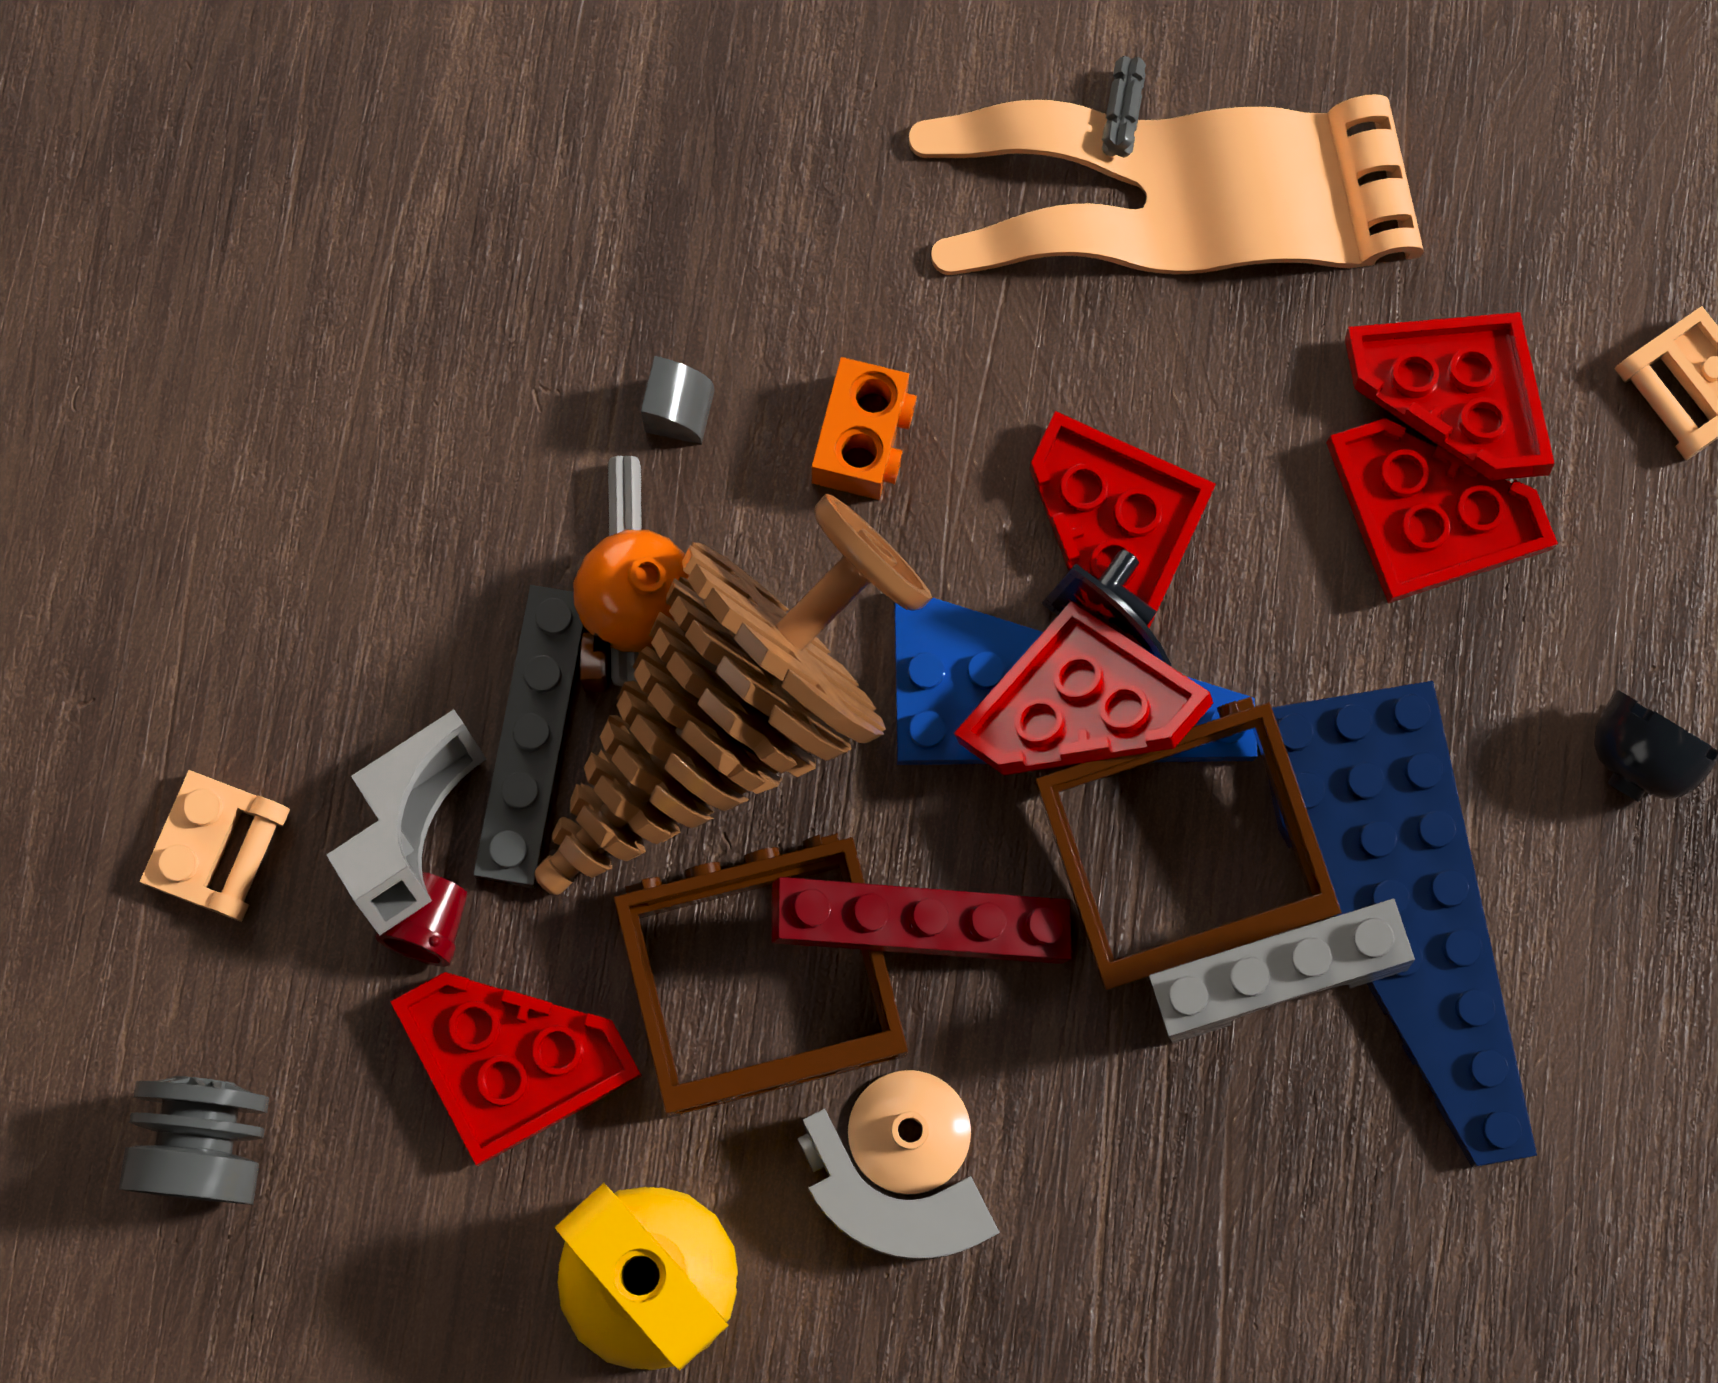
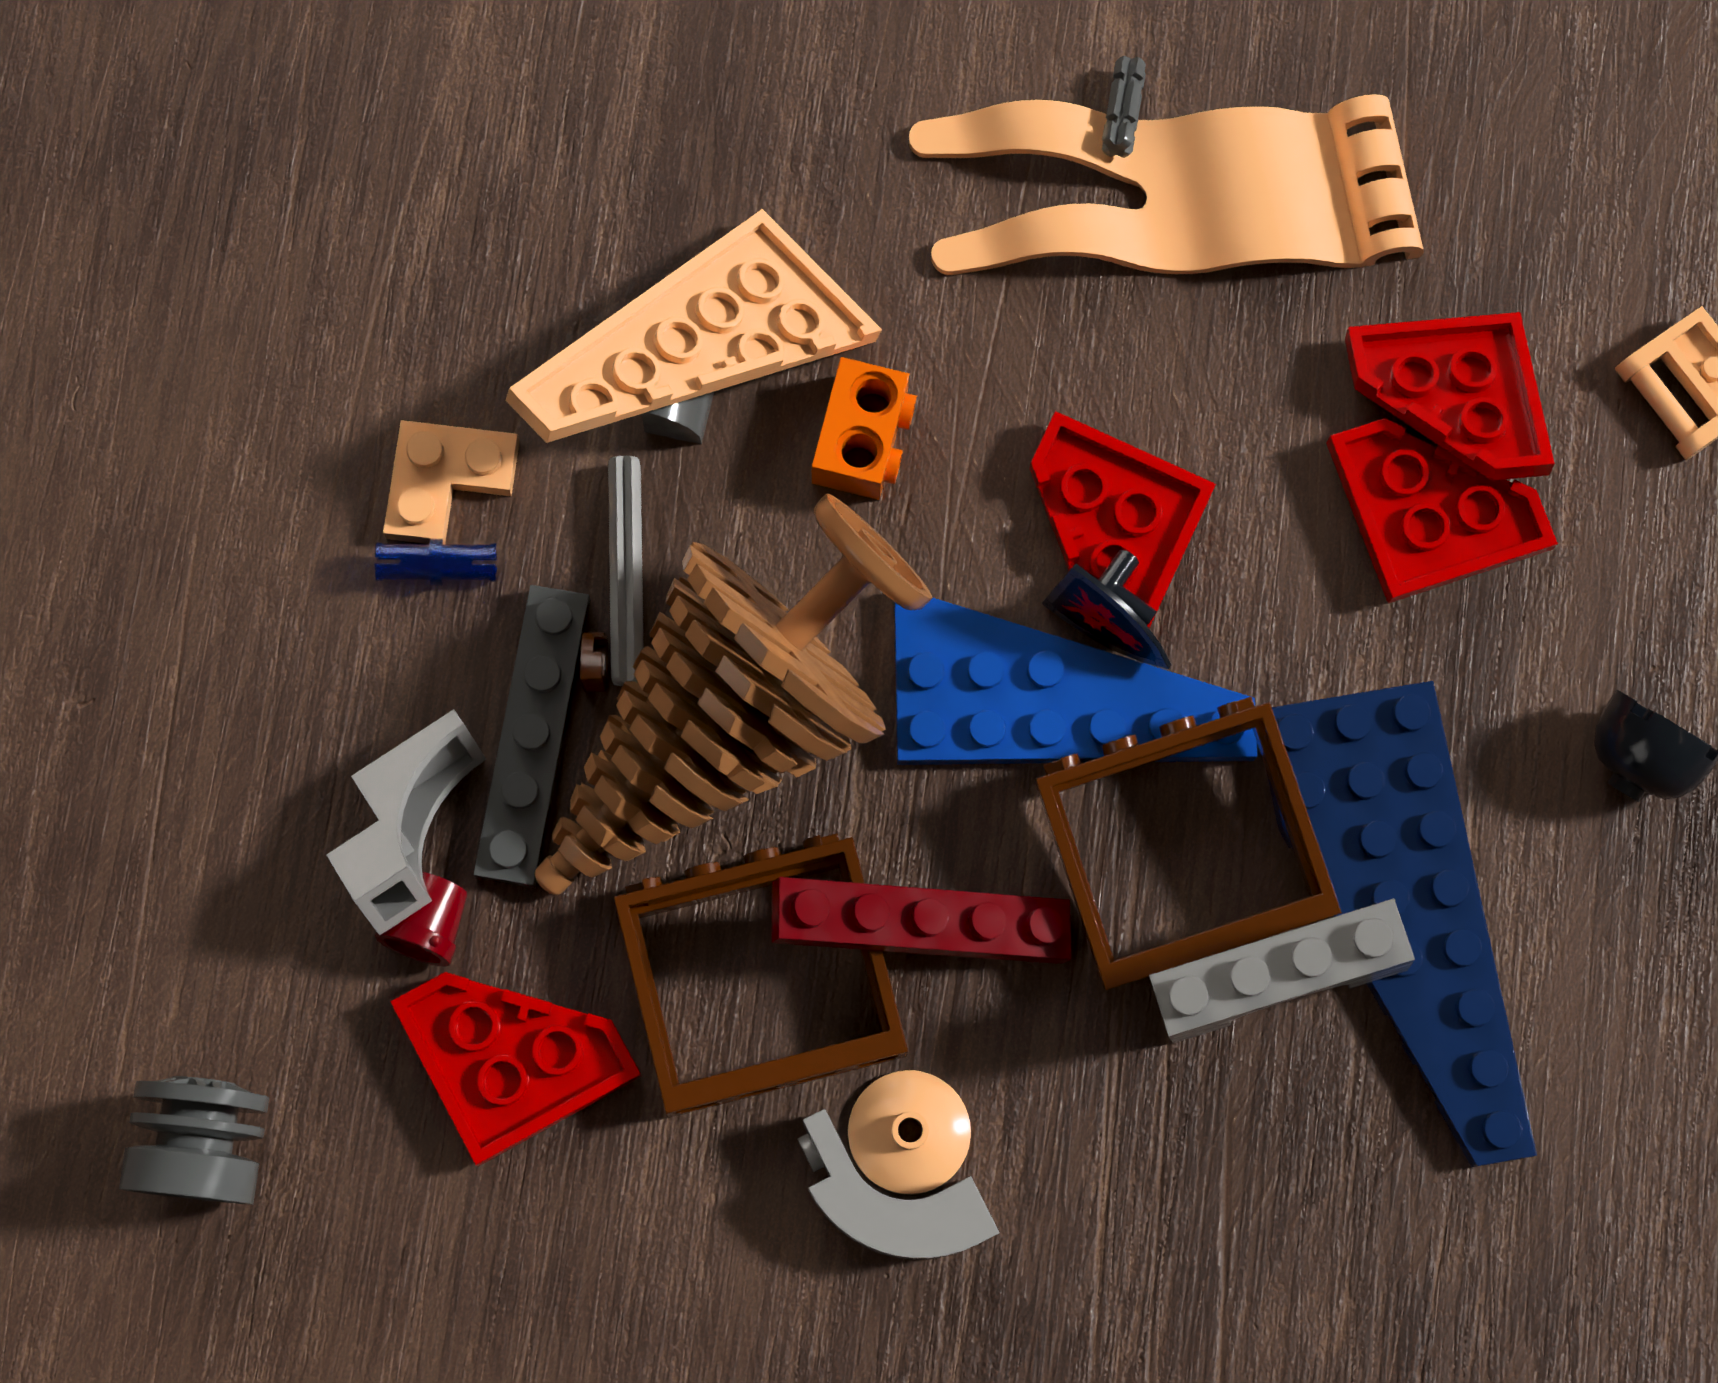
(198, 837): light nougat plate -> none
(432, 464): none -> light nougat plate
(436, 562): none -> clear blue pin
(626, 587): orange cylinder -> none
(693, 1286): yellow piece -> none
(713, 323): none -> light nougat wing
(1081, 700): red plate -> none

